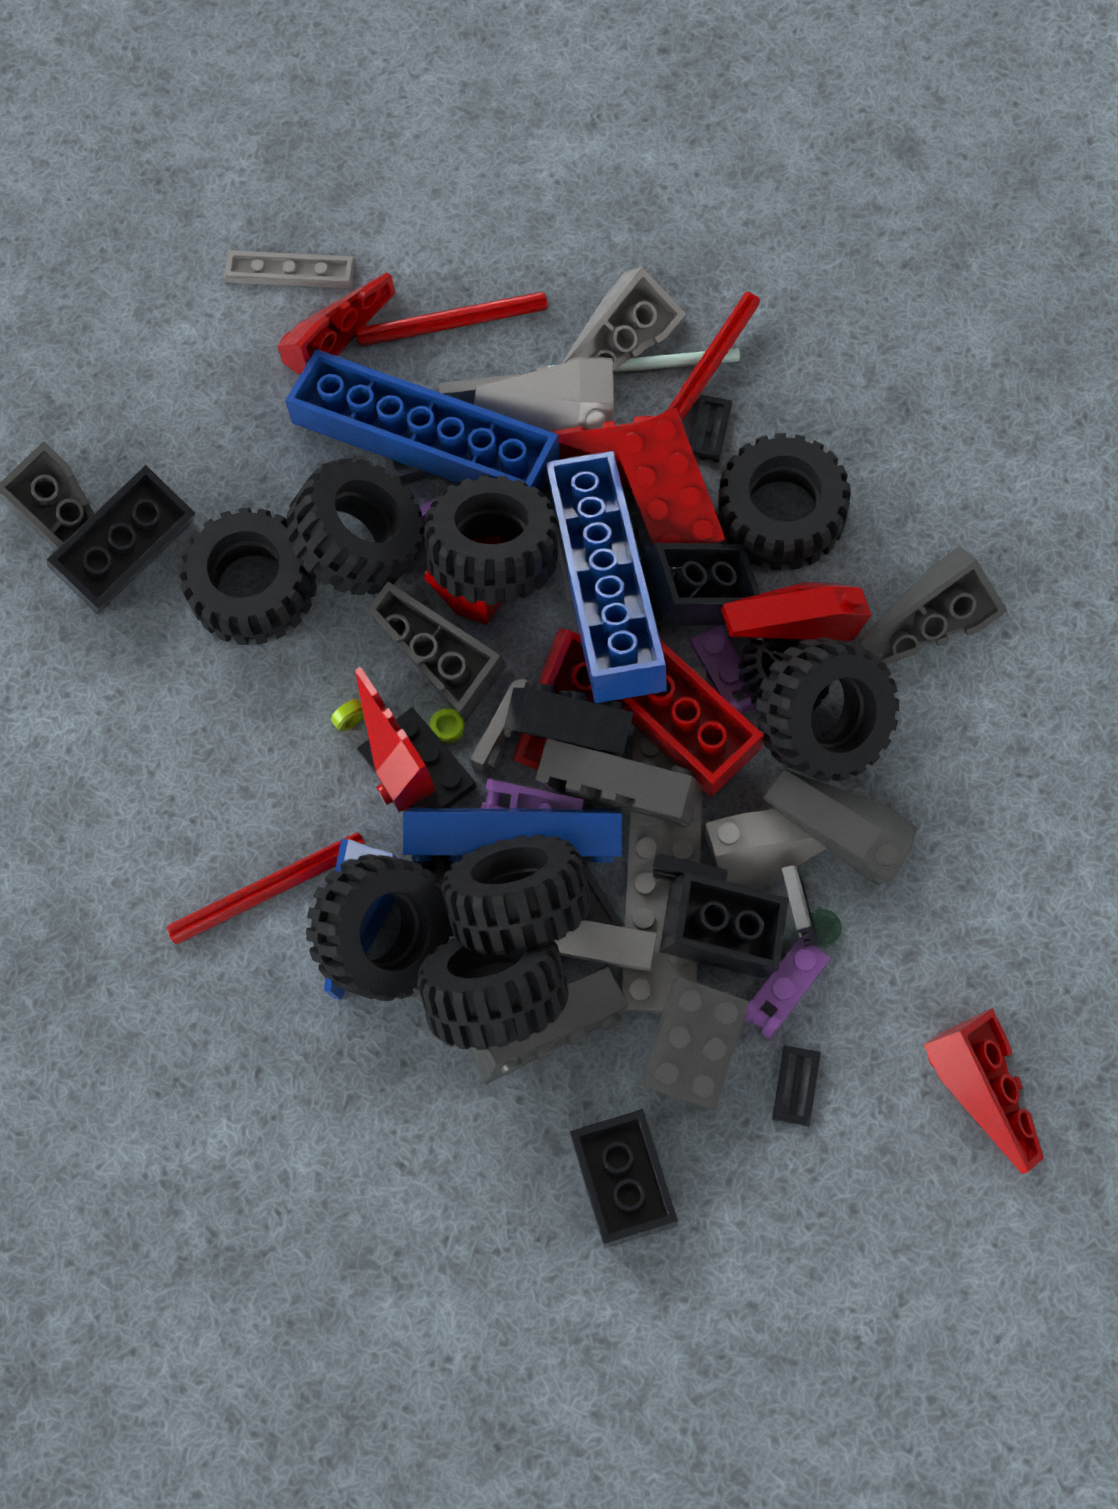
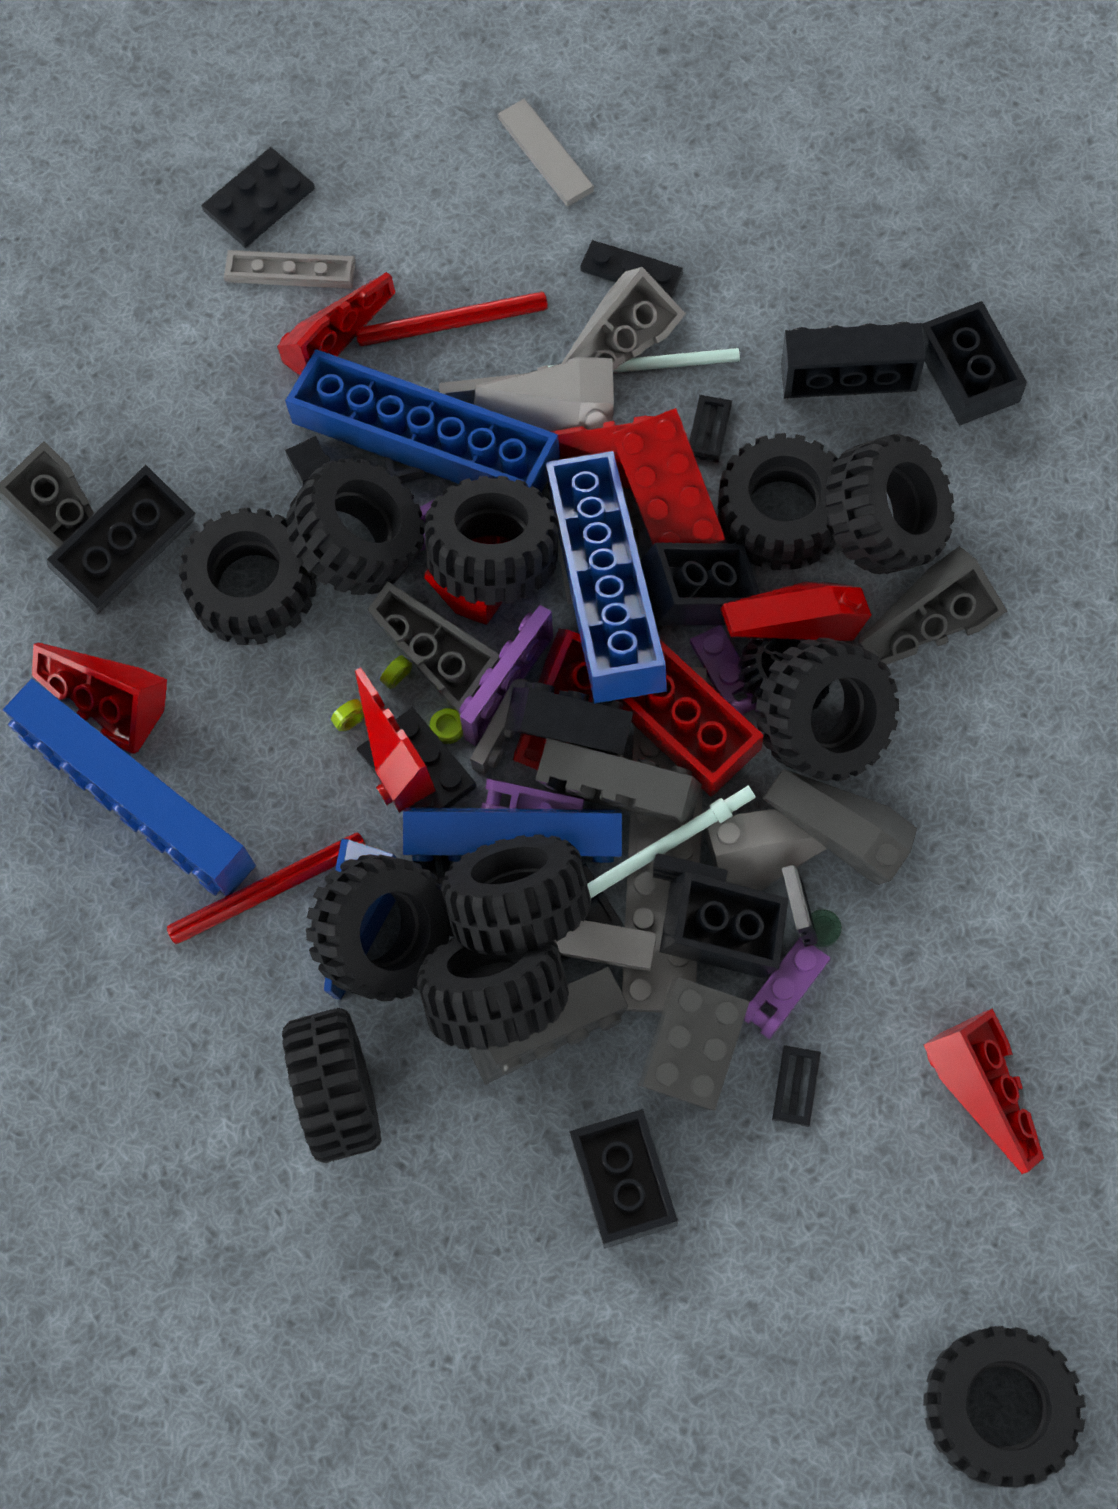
(114, 694): none -> red wedge
(128, 790): none -> blue brick
(258, 197): none -> black plate
(306, 458): none -> black brick
(331, 1085): none -> black tyre
(396, 672): none -> lime tile
(515, 662): none -> medium lavender plate
(546, 152): none -> light grey tile
(611, 262): none -> black plate
(715, 354): red axle -> none
(719, 811): none -> light aqua bar
(852, 360): none -> black brick
(862, 513): none -> black tyre
(971, 363): none -> black brick
(1057, 1396): none -> black tyre

